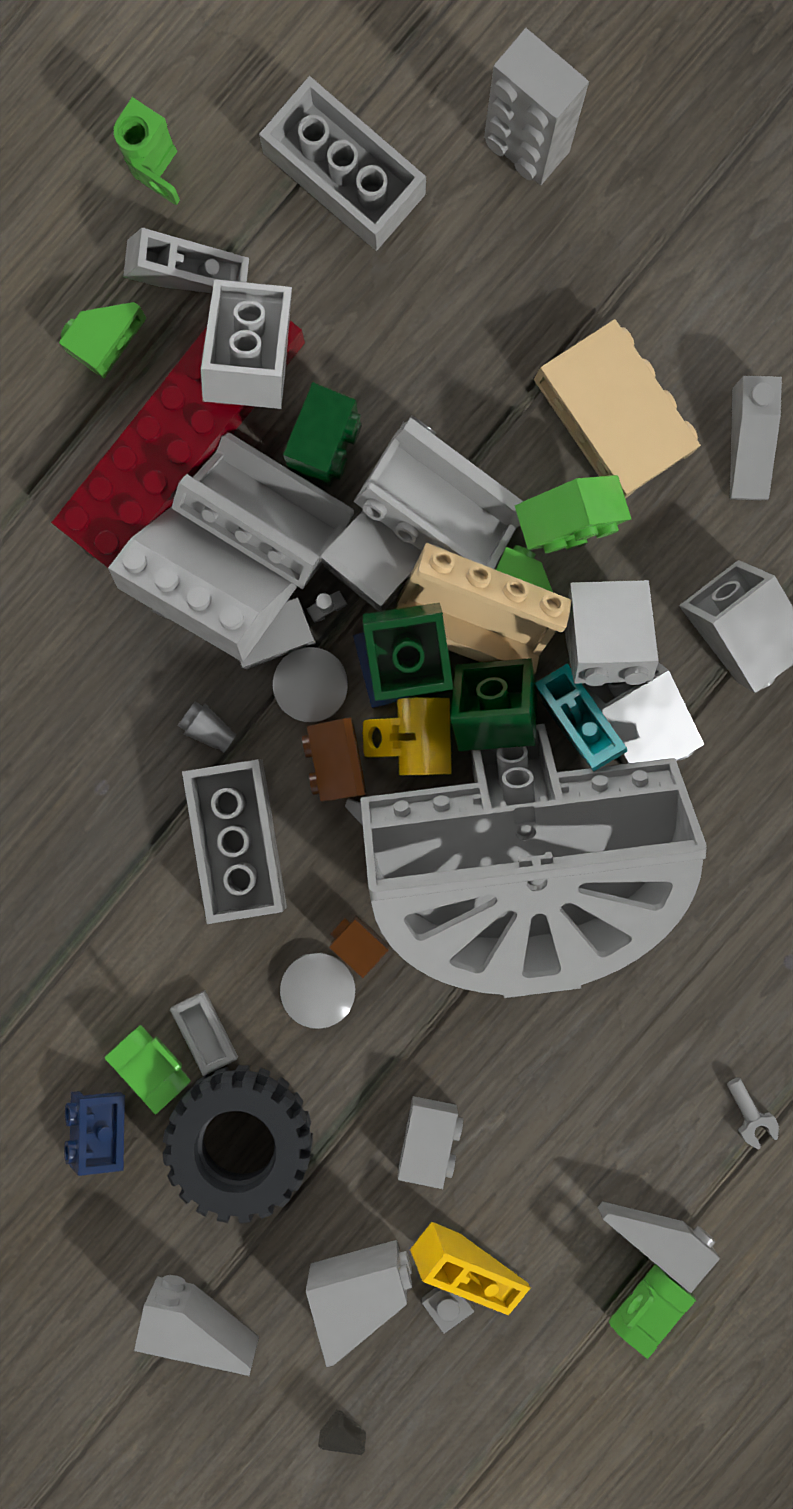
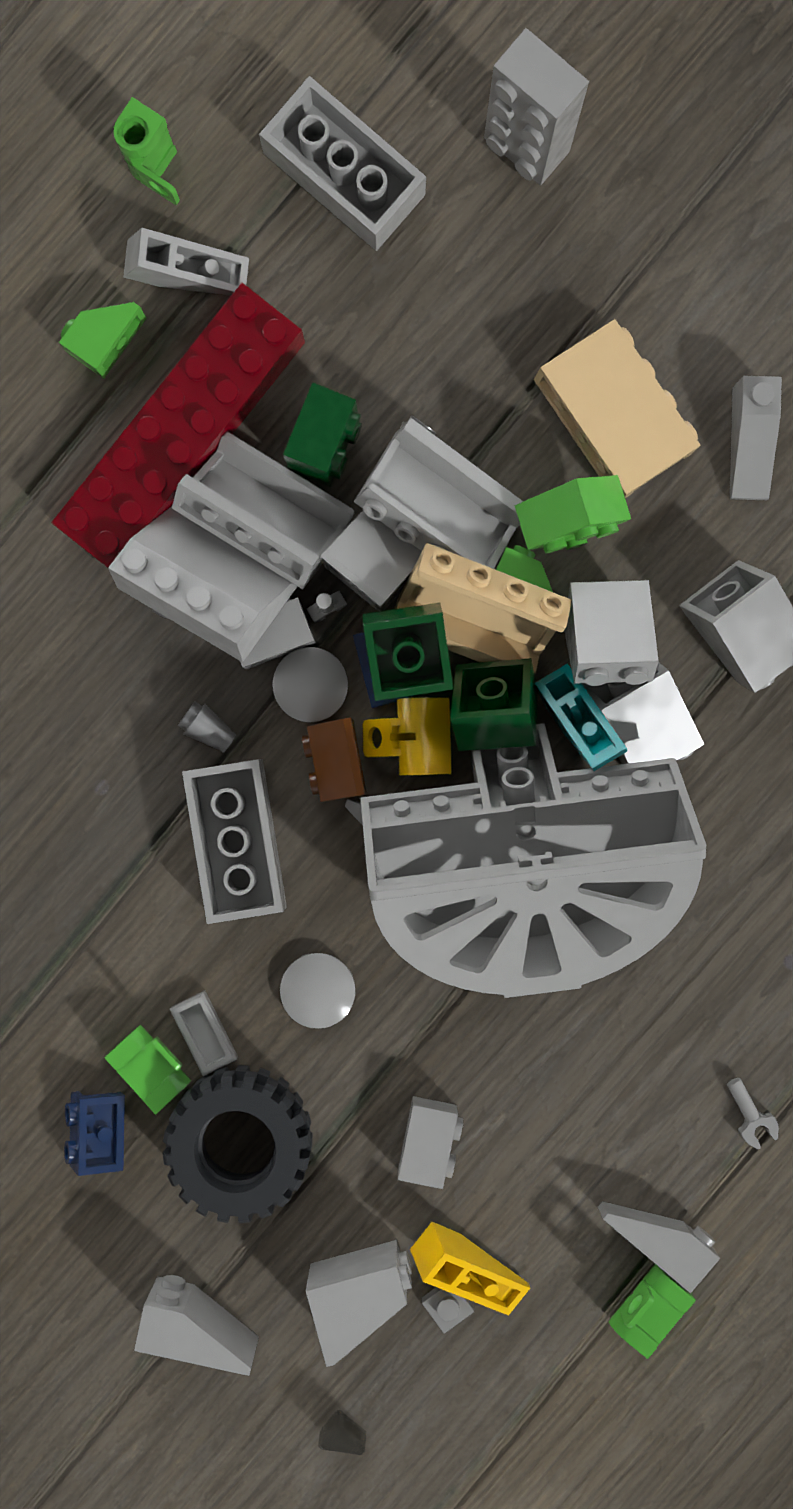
(246, 344): light grey slope -> none
(358, 945): reddish brown brick -> none

